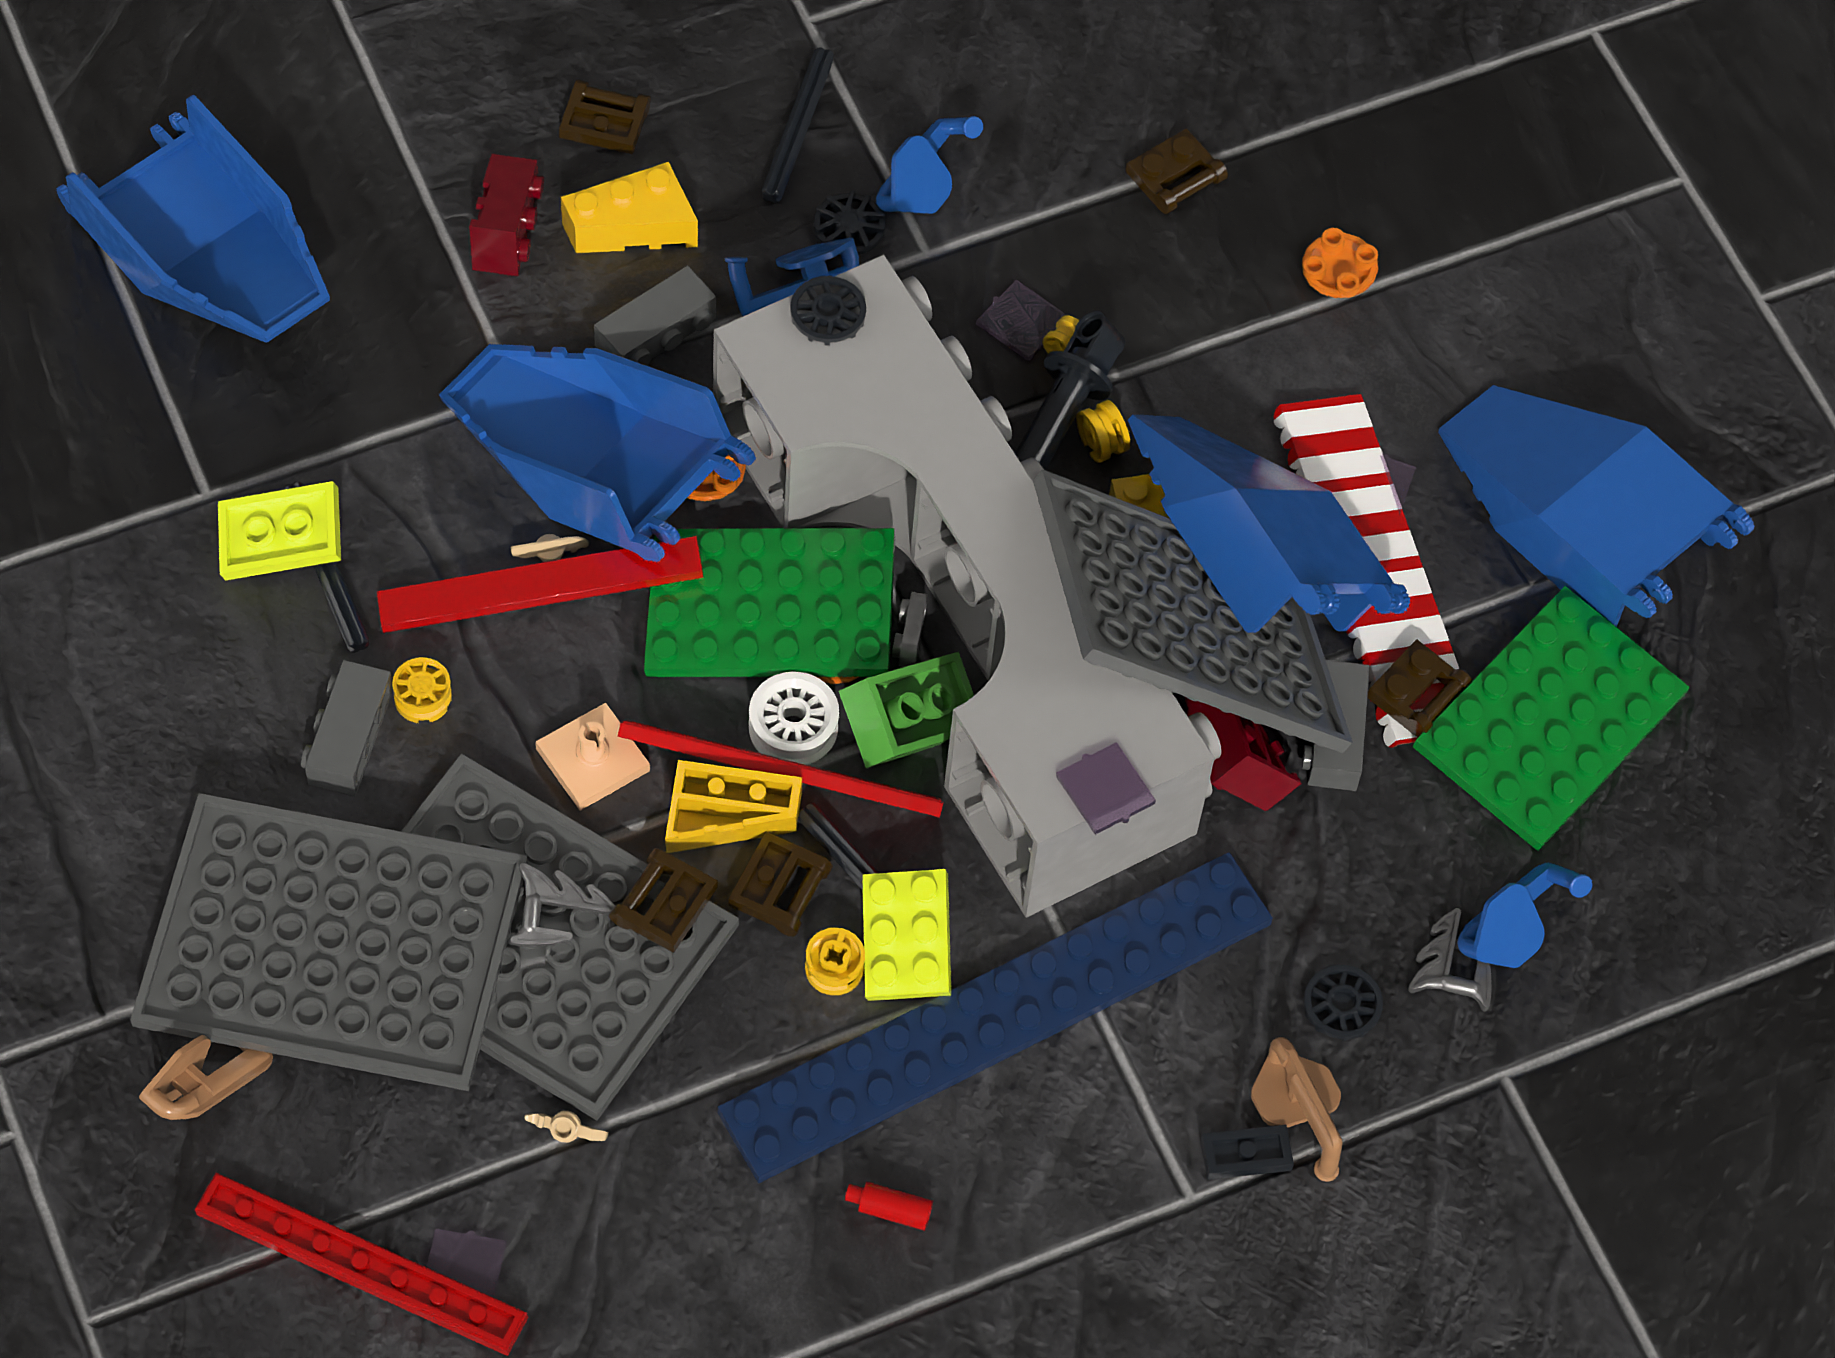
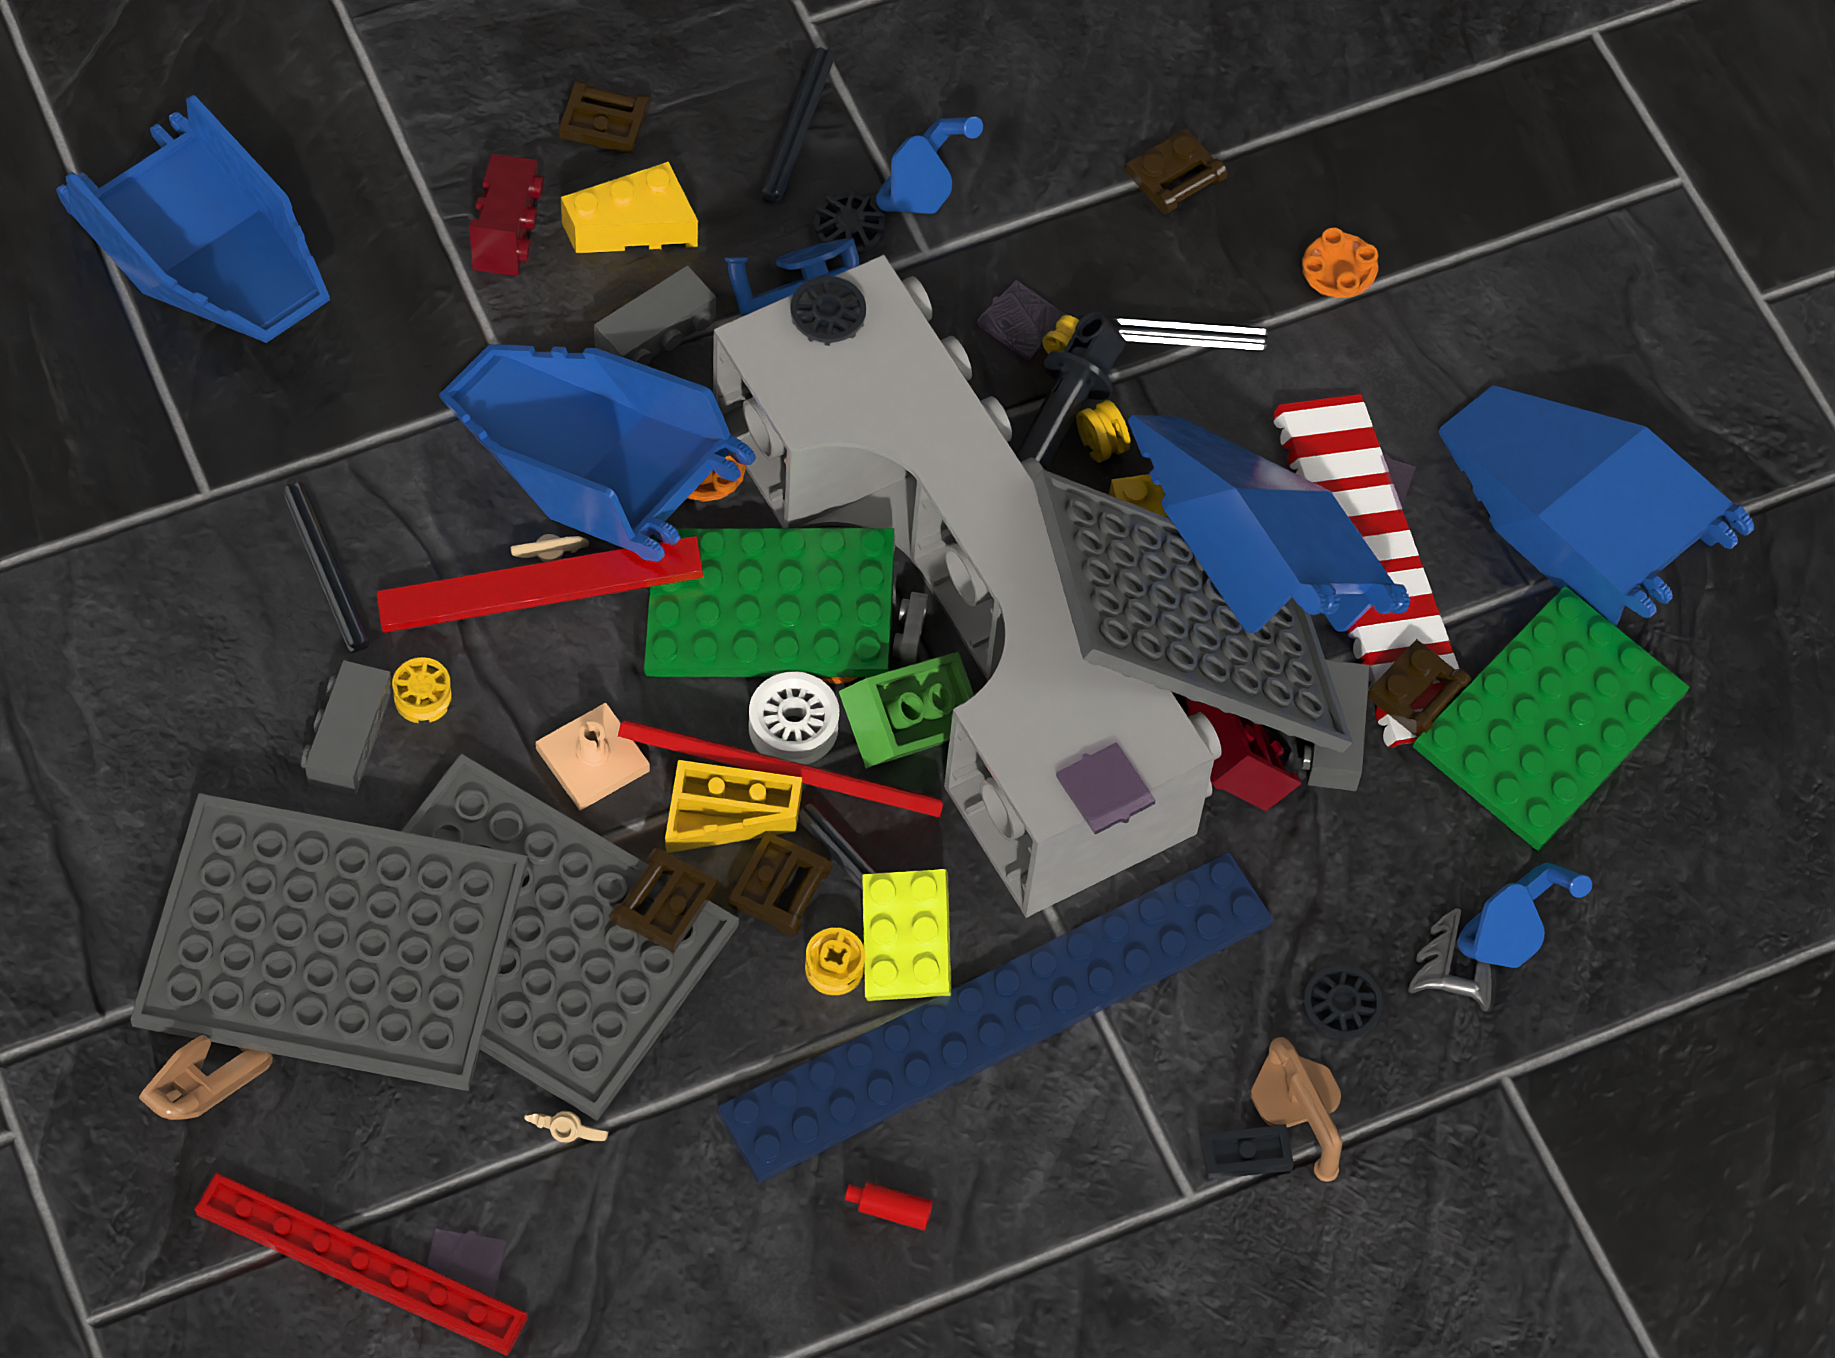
(279, 530): neon yellow plate -> none
(543, 891): flat silver piece -> none
(1190, 333): none -> axle

